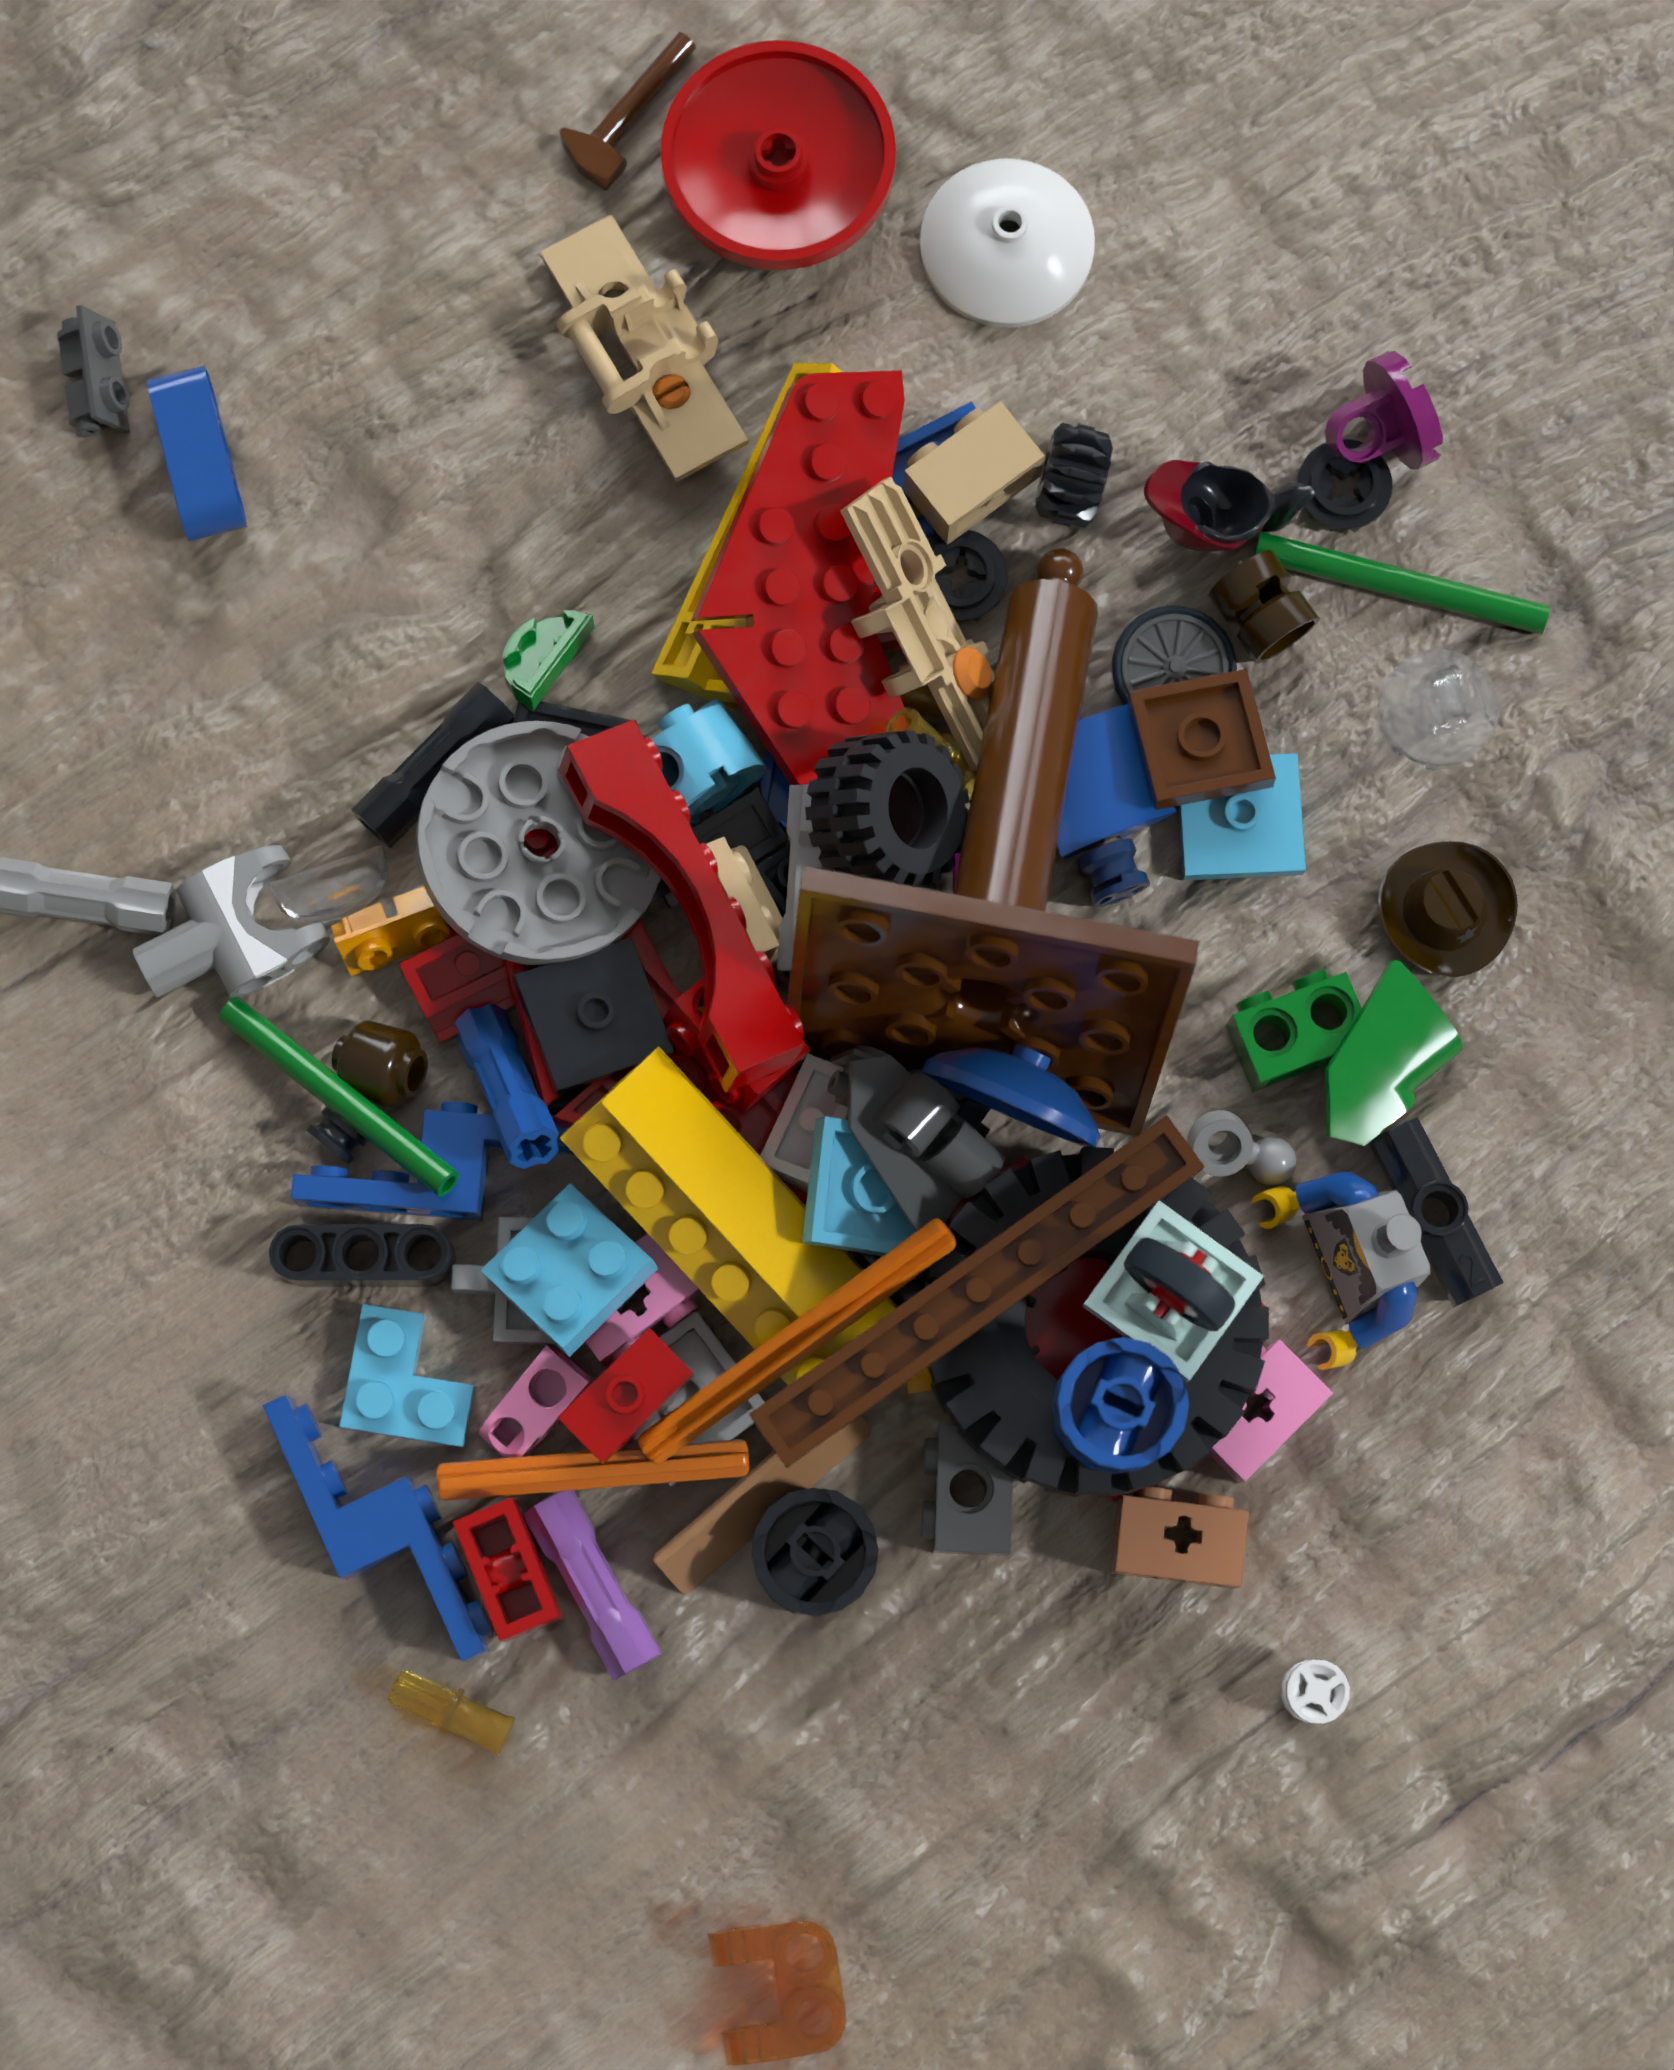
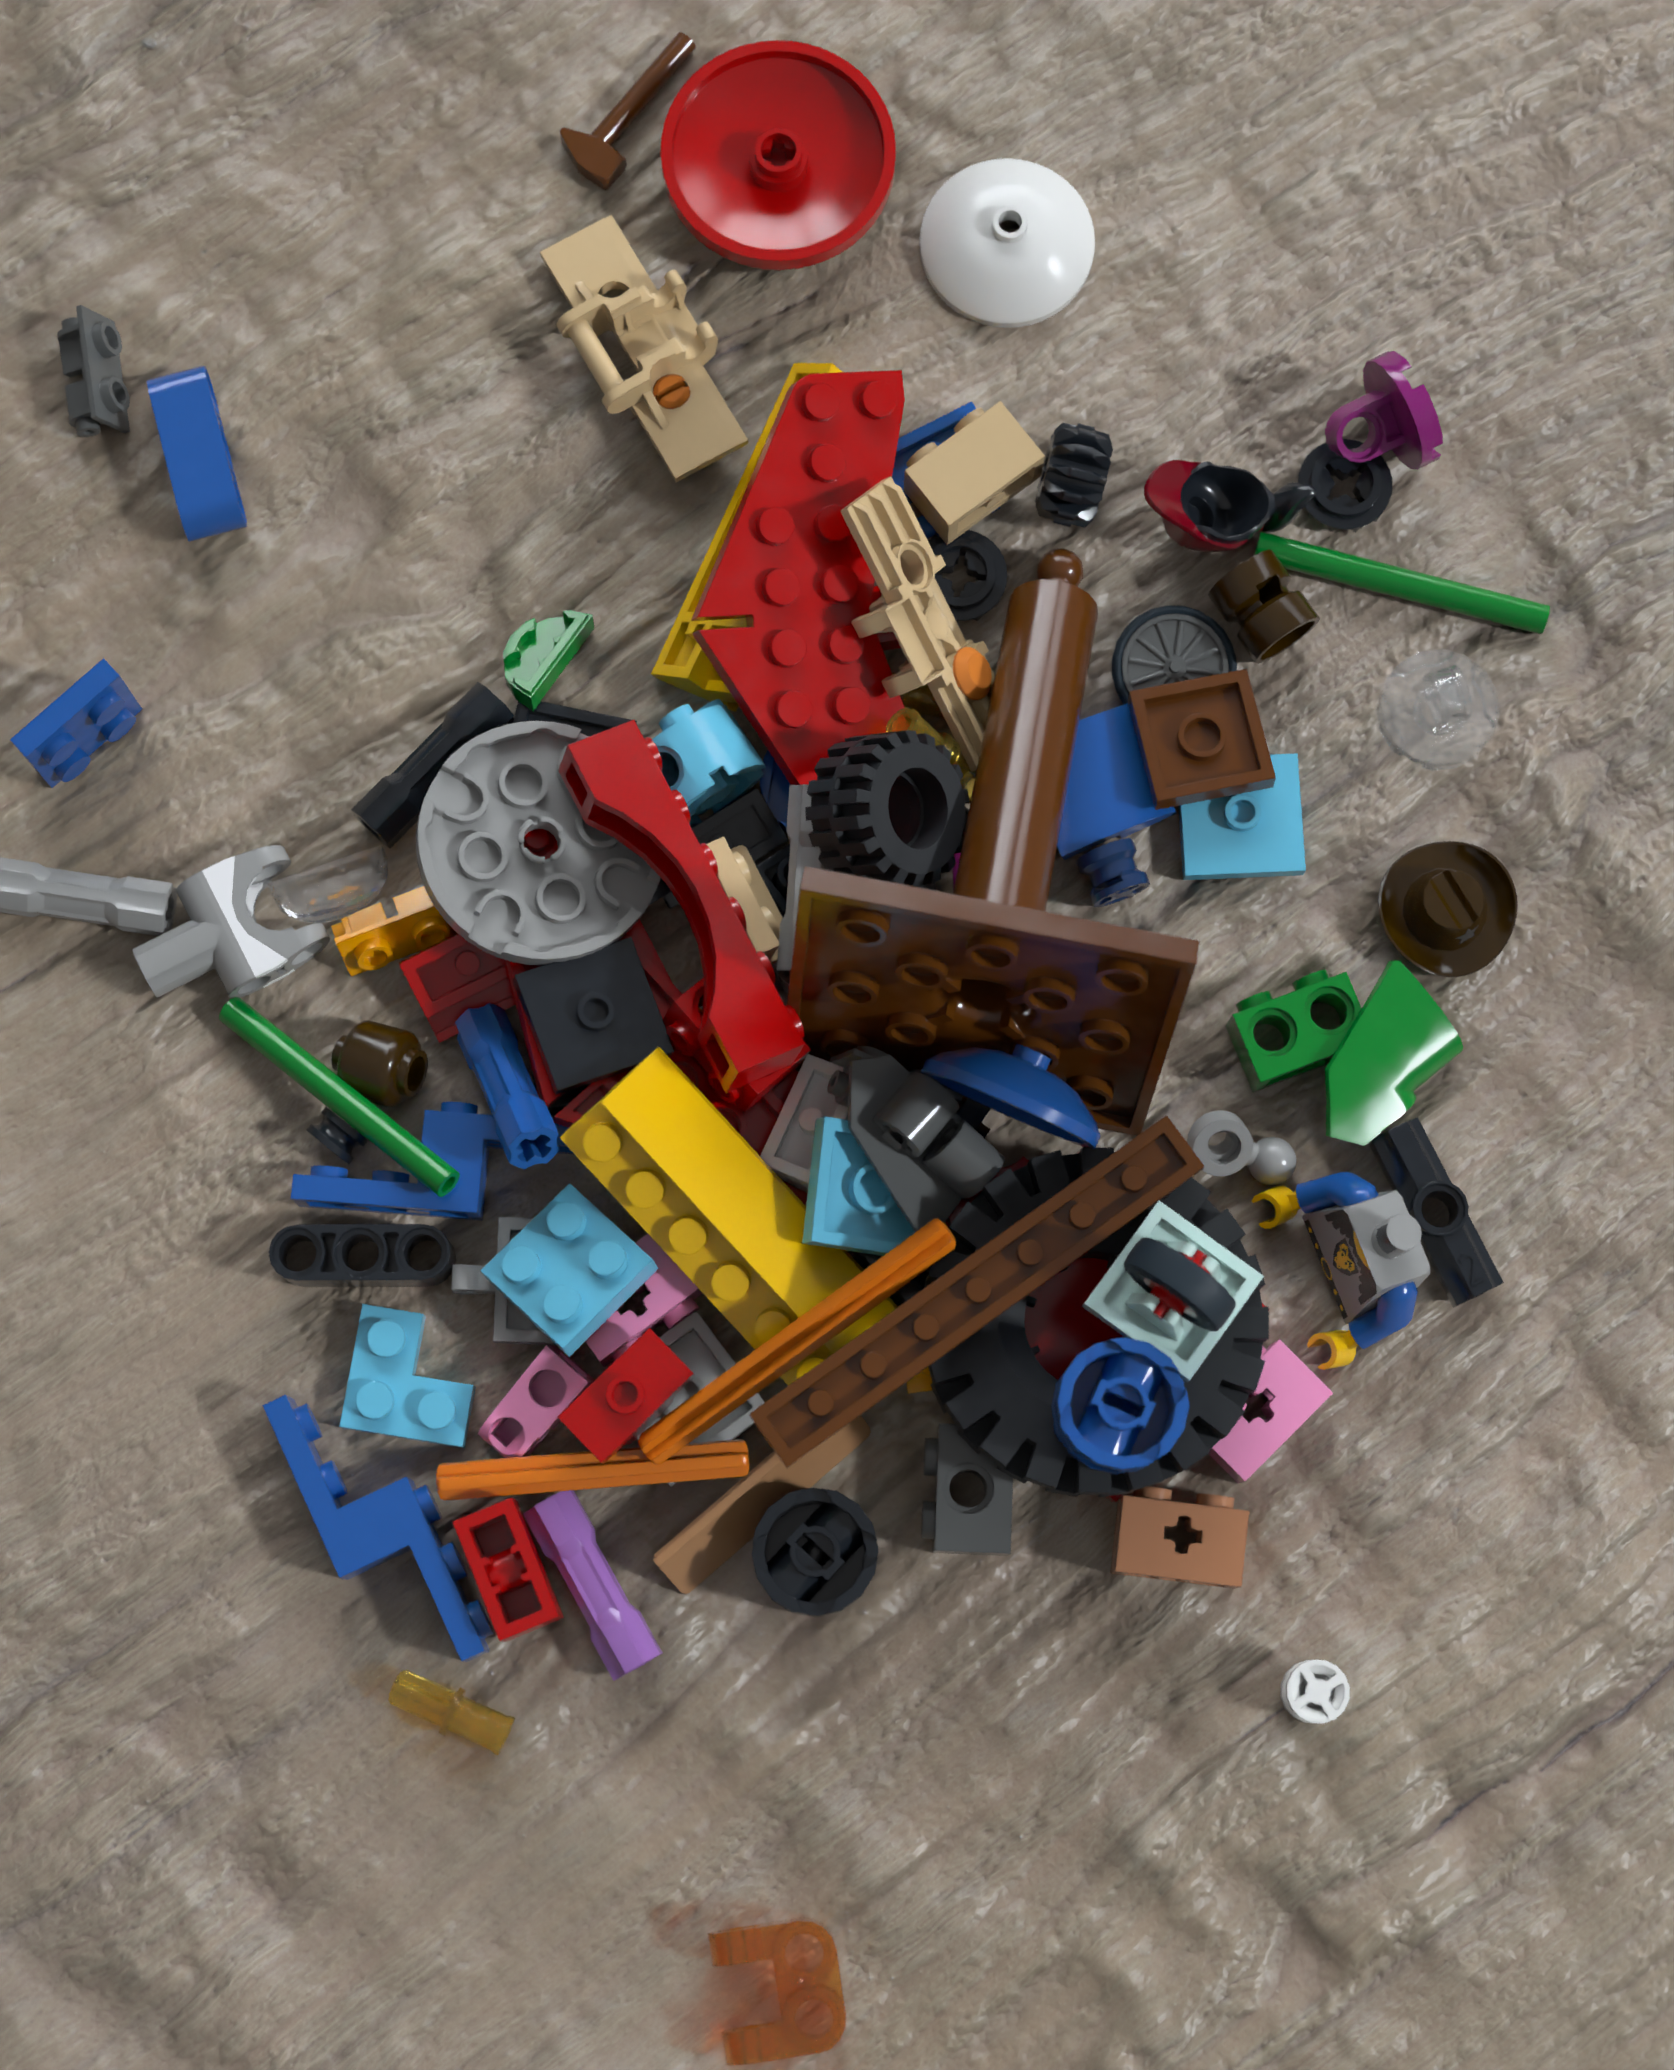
(77, 724): none -> blue plate

